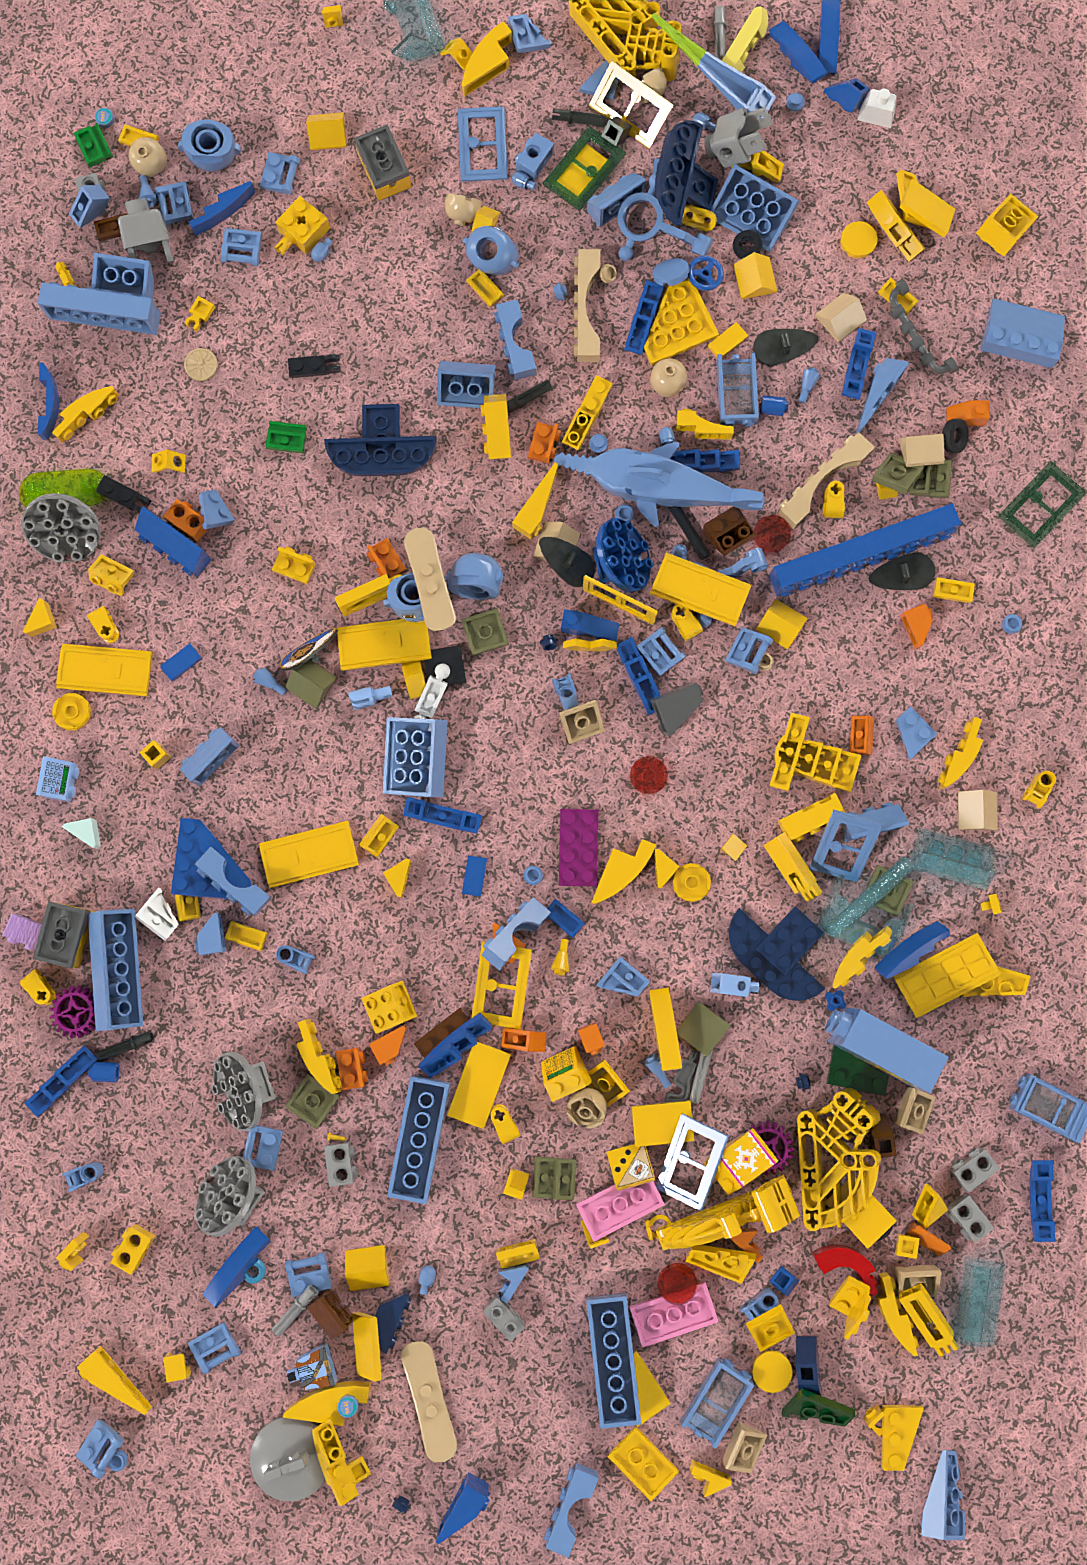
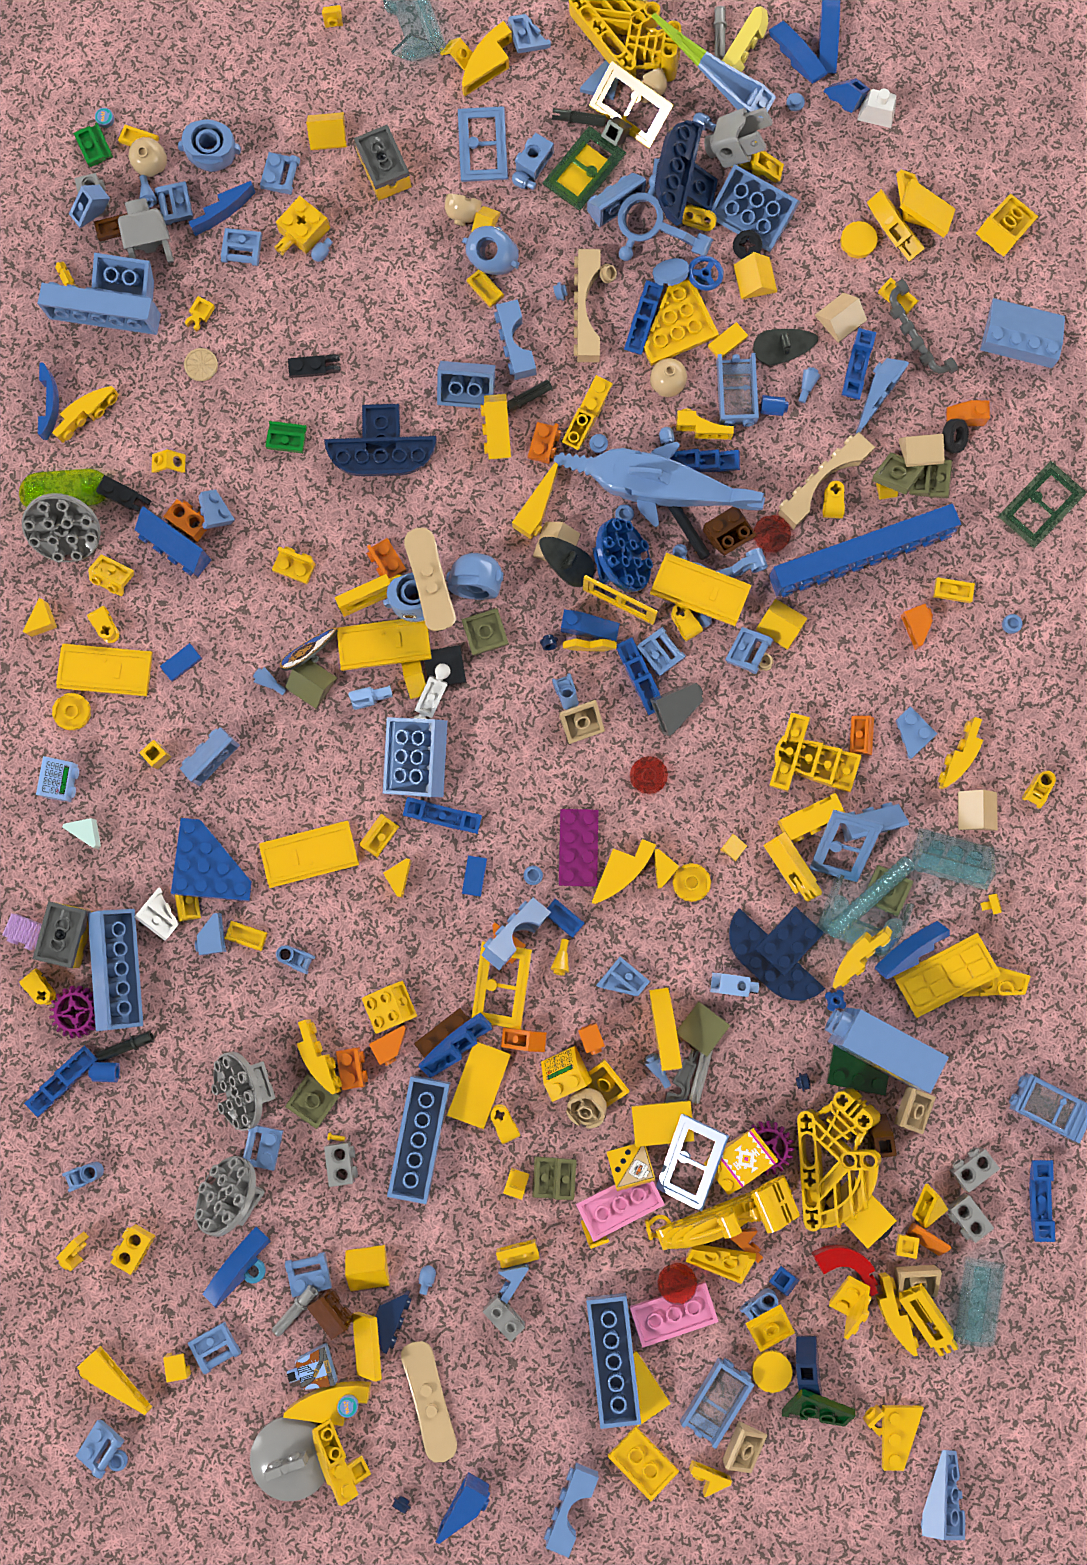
(213, 866): medium blue arch -> none
(904, 573): pearl dark grey shield -> none

